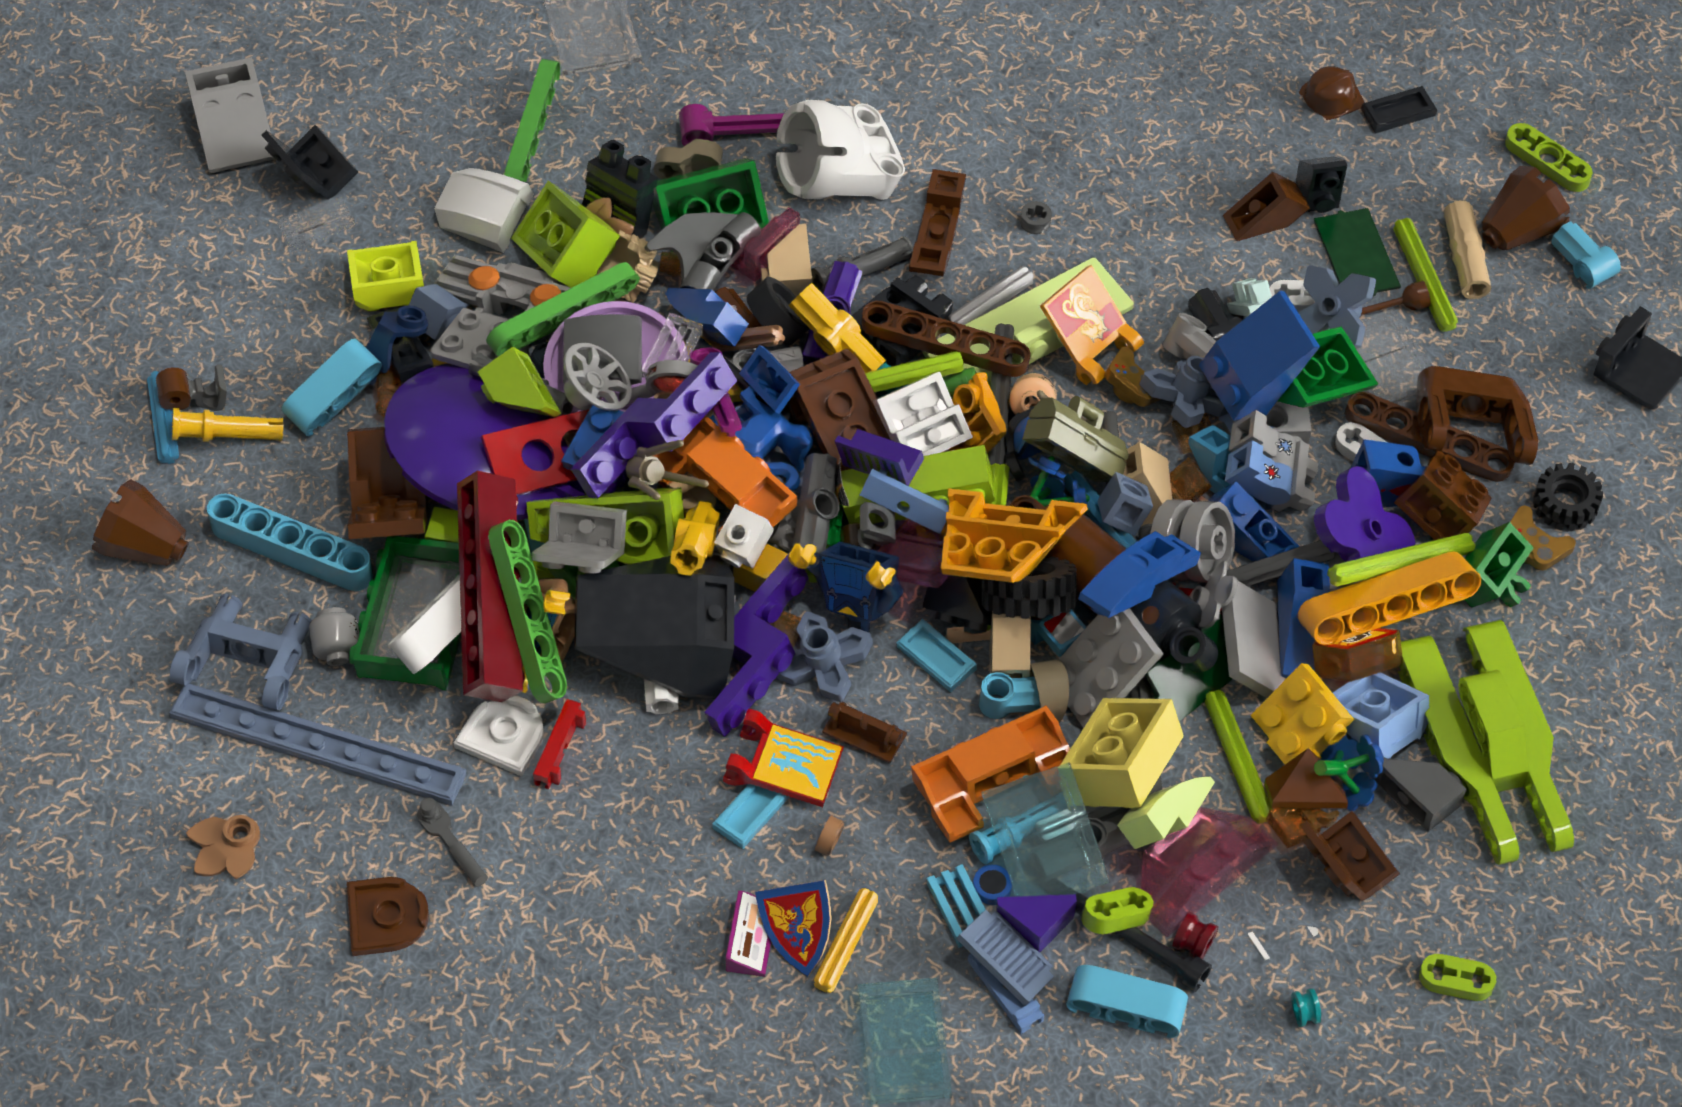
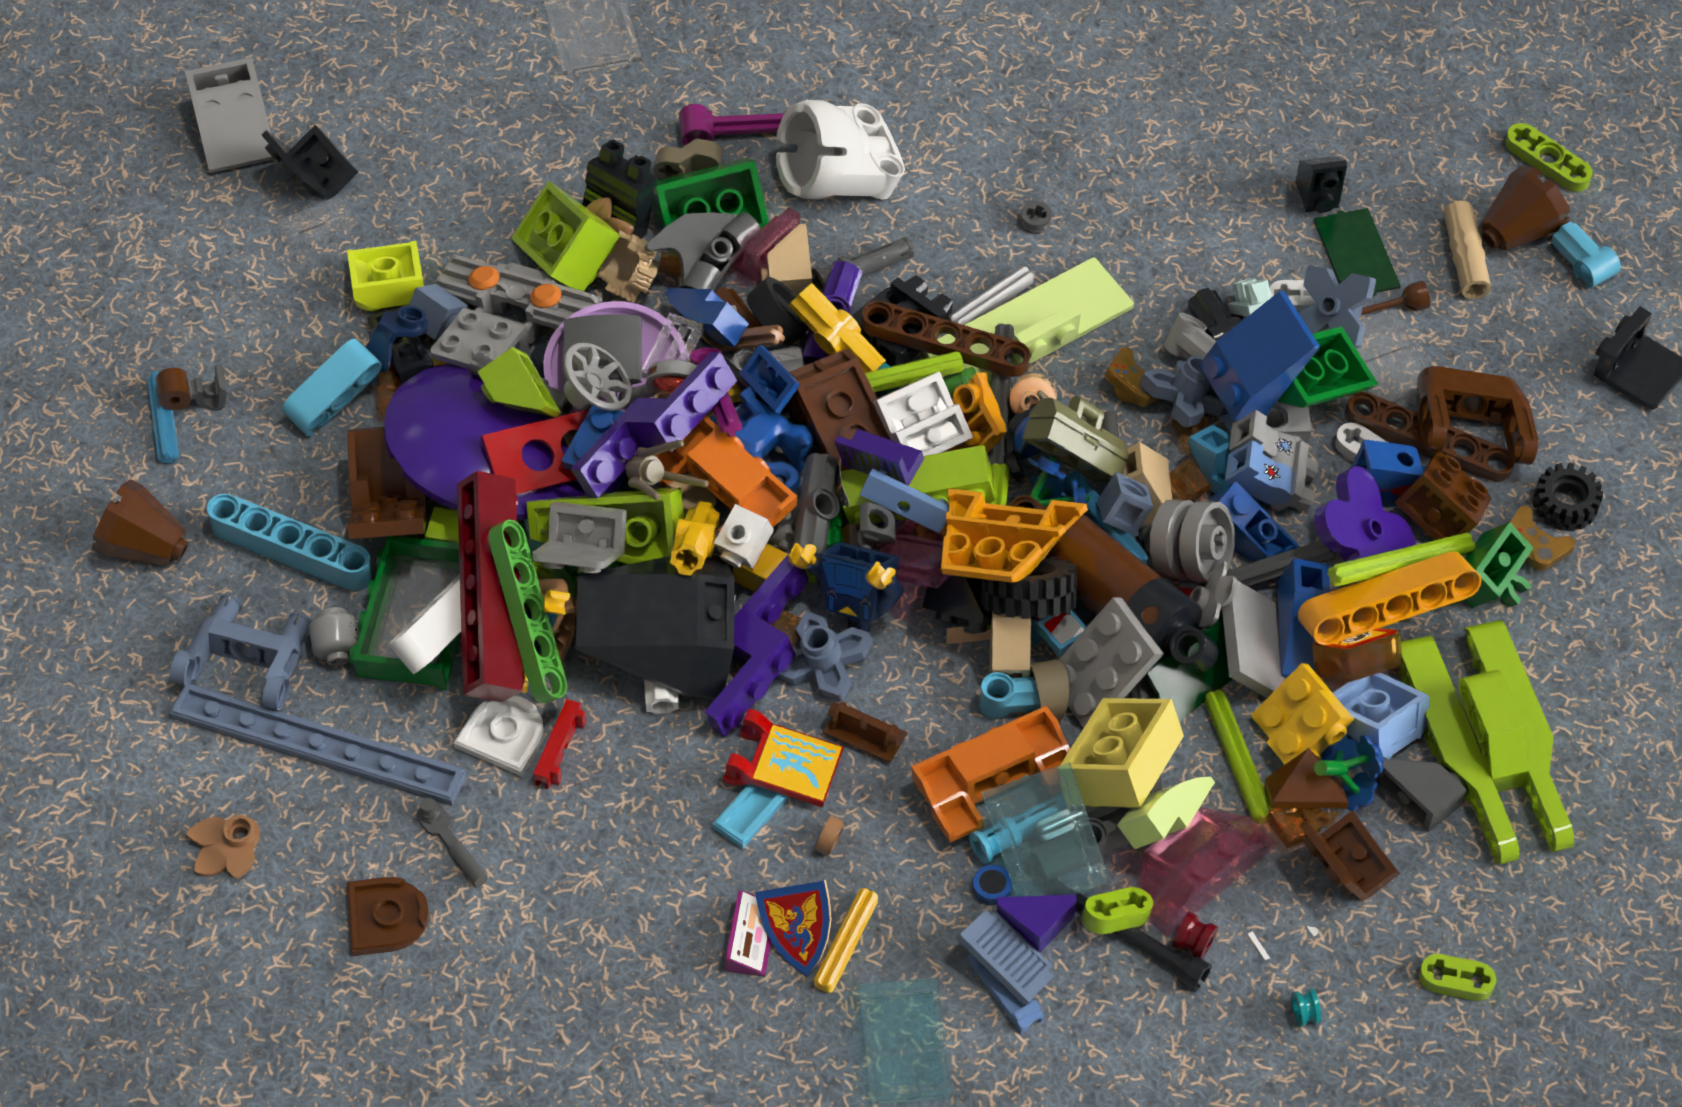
(208, 425): yellow pin -> none
(483, 206): white slope -> none
(533, 120): bright green beam -> none
(550, 314): bright green beam -> none
(936, 655): medium azure tile -> none
(938, 223): reddish brown slope -> none
(948, 879): medium azure tile -> none
(1088, 323): flag -> none
(1128, 999): medium azure beam -> none
(1136, 571): blue slope -> none
(1266, 208): reddish brown slope -> none
(1332, 92): reddish brown piece -> none
(1399, 109): black tile -> none
(1424, 270): lime axle -> none

